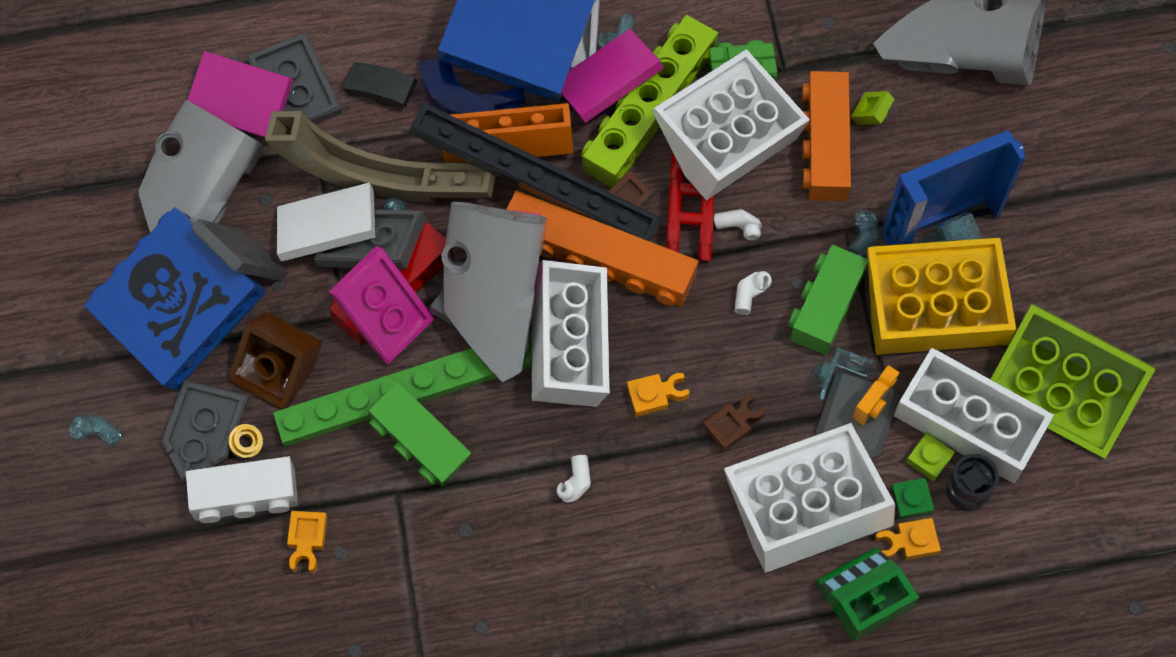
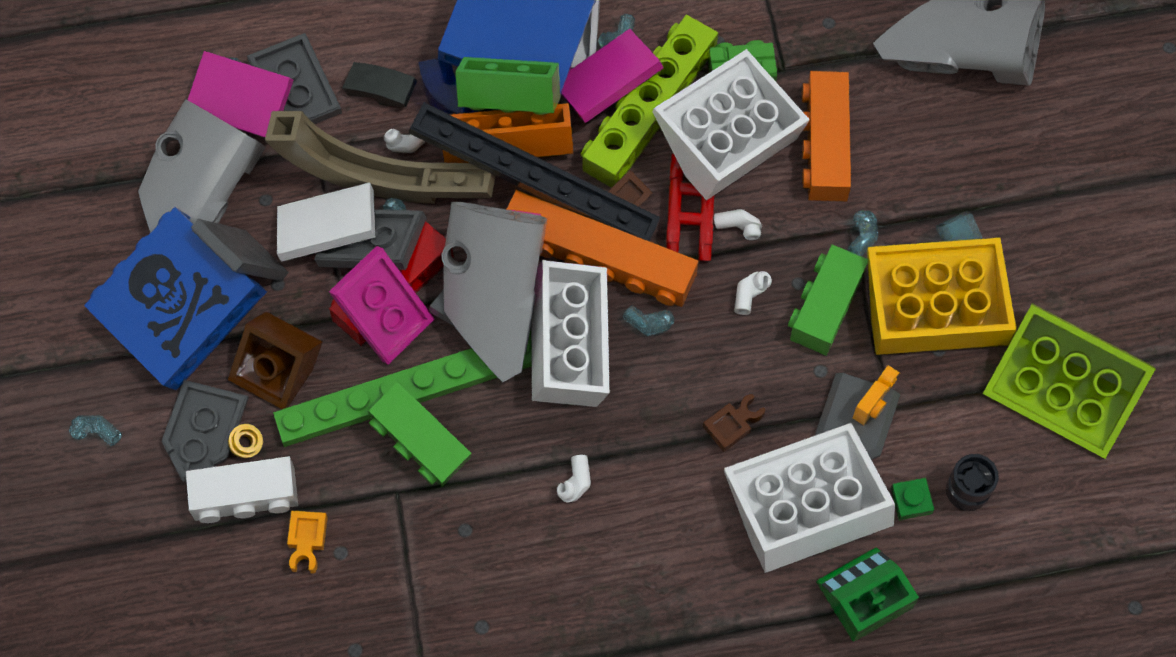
(401, 143): none -> white arm
(508, 85): none -> bright green brick
(650, 323): none -> clear light blue arm
(651, 394): light orange plate -> none
(841, 359): clear light blue bracket -> none
(872, 108): lime plate -> none
(914, 538): light orange plate -> none
(930, 457): lime plate -> none
(954, 185): blue panel -> none
(973, 414): white brick -> none

